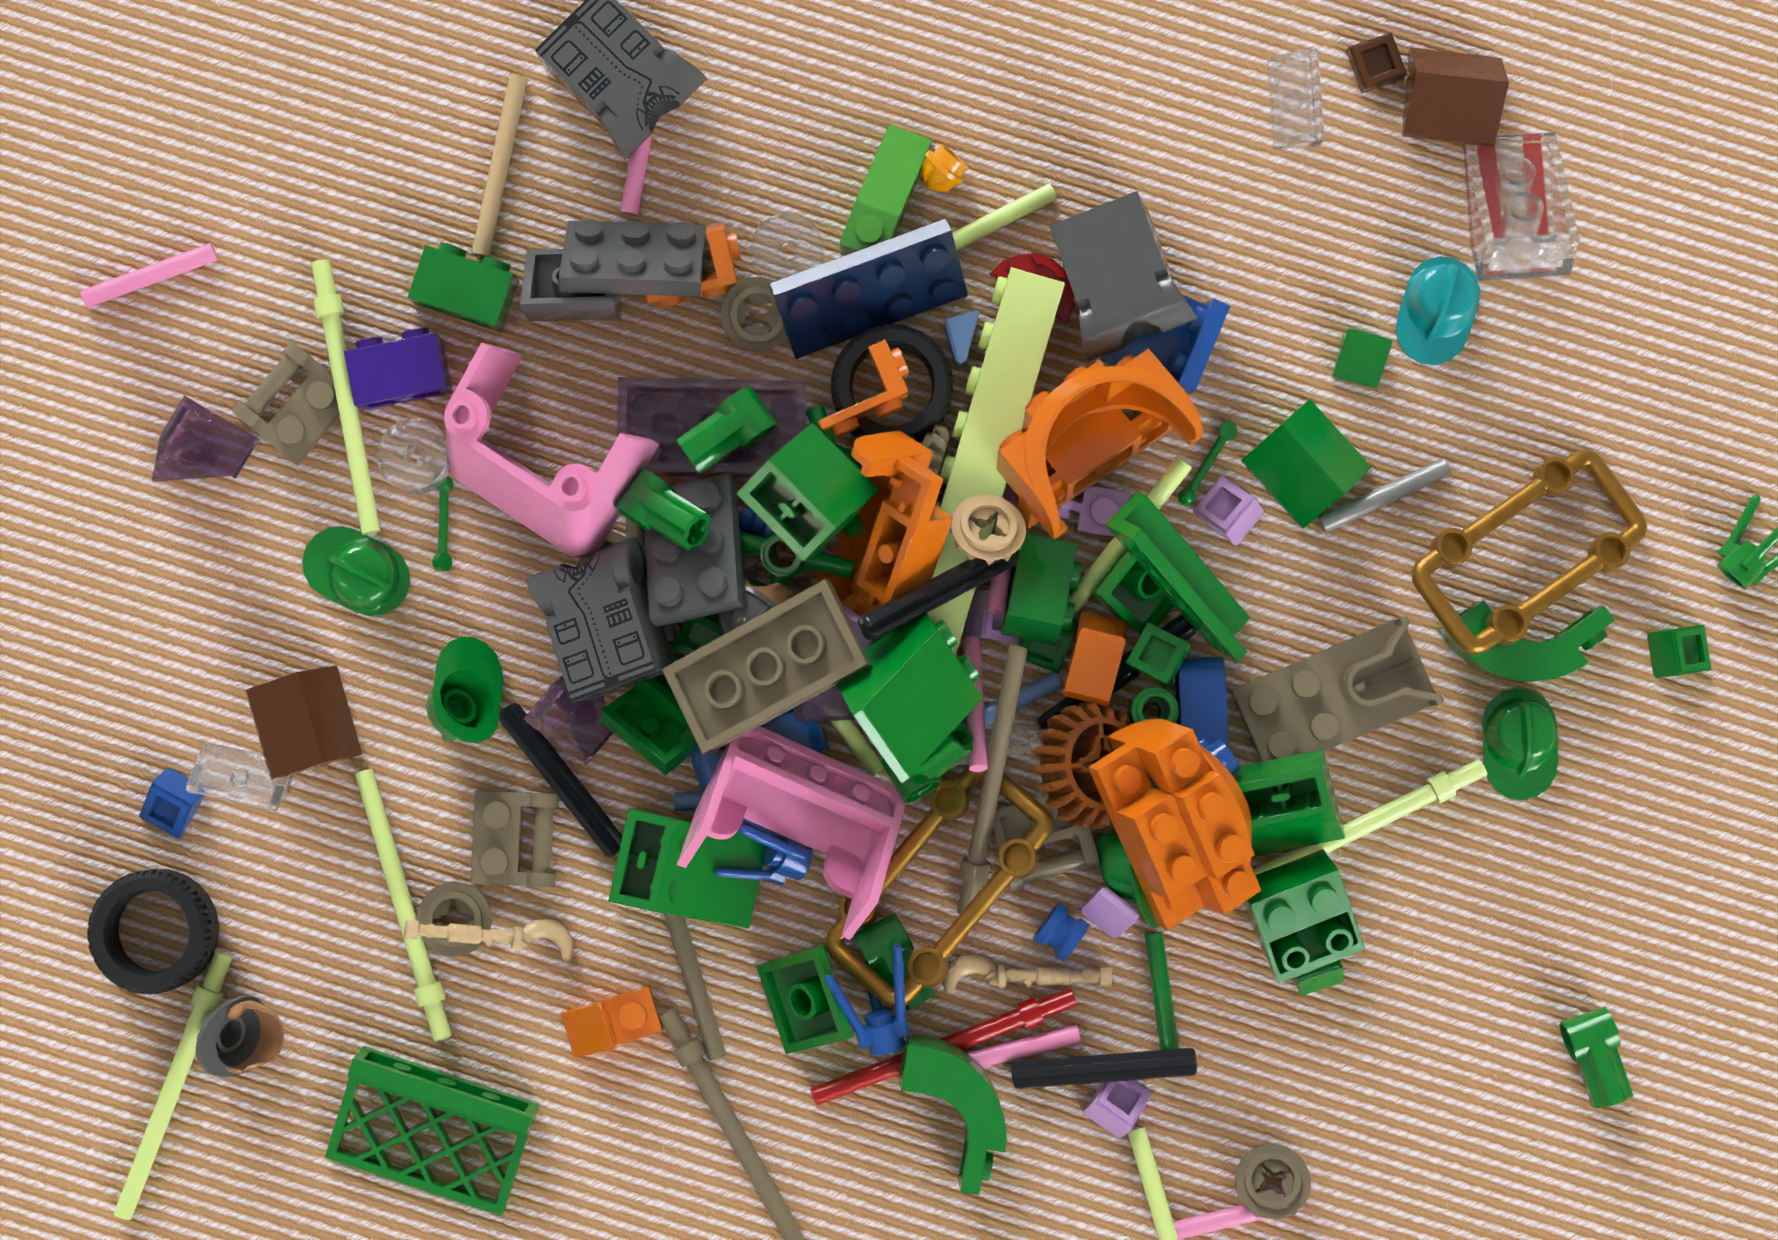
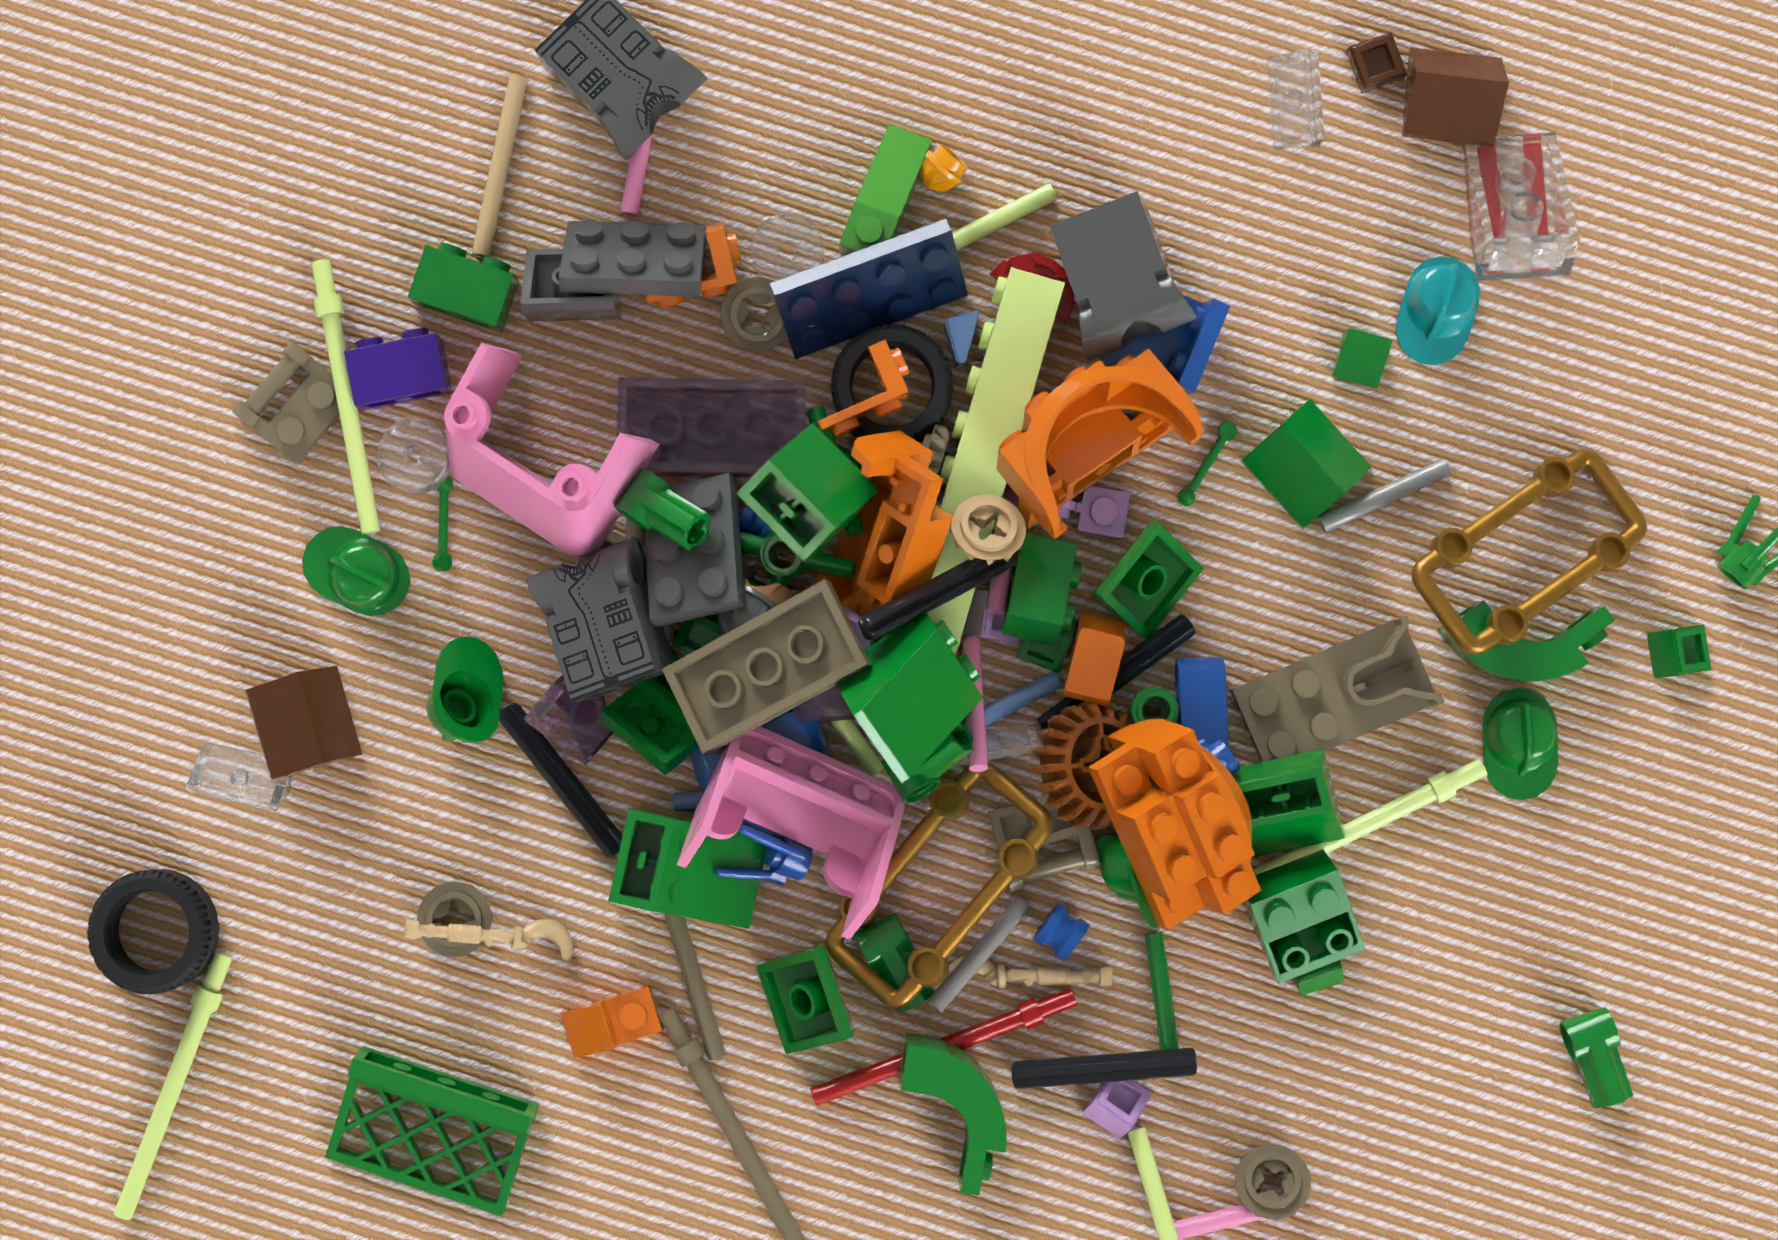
(149, 275): bright pink bar -> none
(170, 804): blue slope -> none
(200, 445): clear purple slope -> none
(239, 1037): dark grey piece -> none
(429, 991): yellowish green bar -> none
(499, 838): dark tan plate -> none
(736, 424): green piece -> none
(882, 1031): blue plant -> none
(975, 866): dark tan bar -> none
(978, 954): none -> light grey bar
(1026, 1046): bright pink bar -> none
(1109, 912): lavender slope -> none
(1115, 550): yellowish green bar -> none
(1158, 654): green plate -> none
(1180, 574): green fence -> none
(1229, 510): lavender slope -> none

